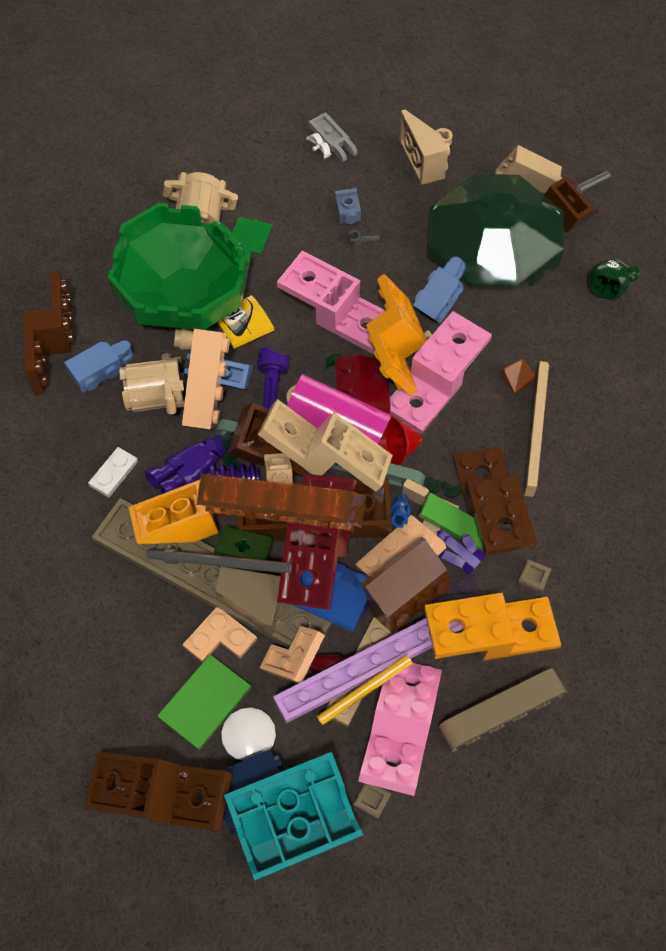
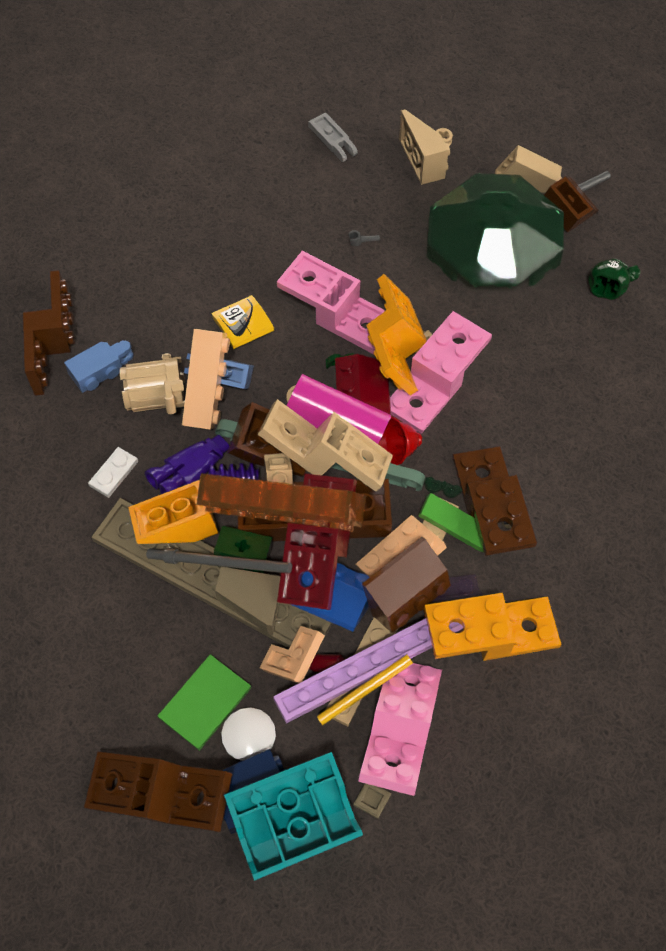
(178, 269): green windscreen -> none
(183, 339): tan cone -> none
(201, 191): tan container -> none
(218, 629): light nougat plate -> none
(228, 458): clear green piece -> none
(252, 234): green piece -> none
(272, 365): dark purple piece -> none
(320, 144): white piece -> none
(347, 206): sand blue brick -> none
(400, 510): blue pin -> none
(415, 491): tan tile -> none
(441, 290): medium blue hinge -> none
(468, 558): dark purple rock -> none
(501, 708): dark tan beam -> none
(518, 376): dark orange slope -> none
(534, 576): dark tan tile -> none
(536, 429): tan tile -> none

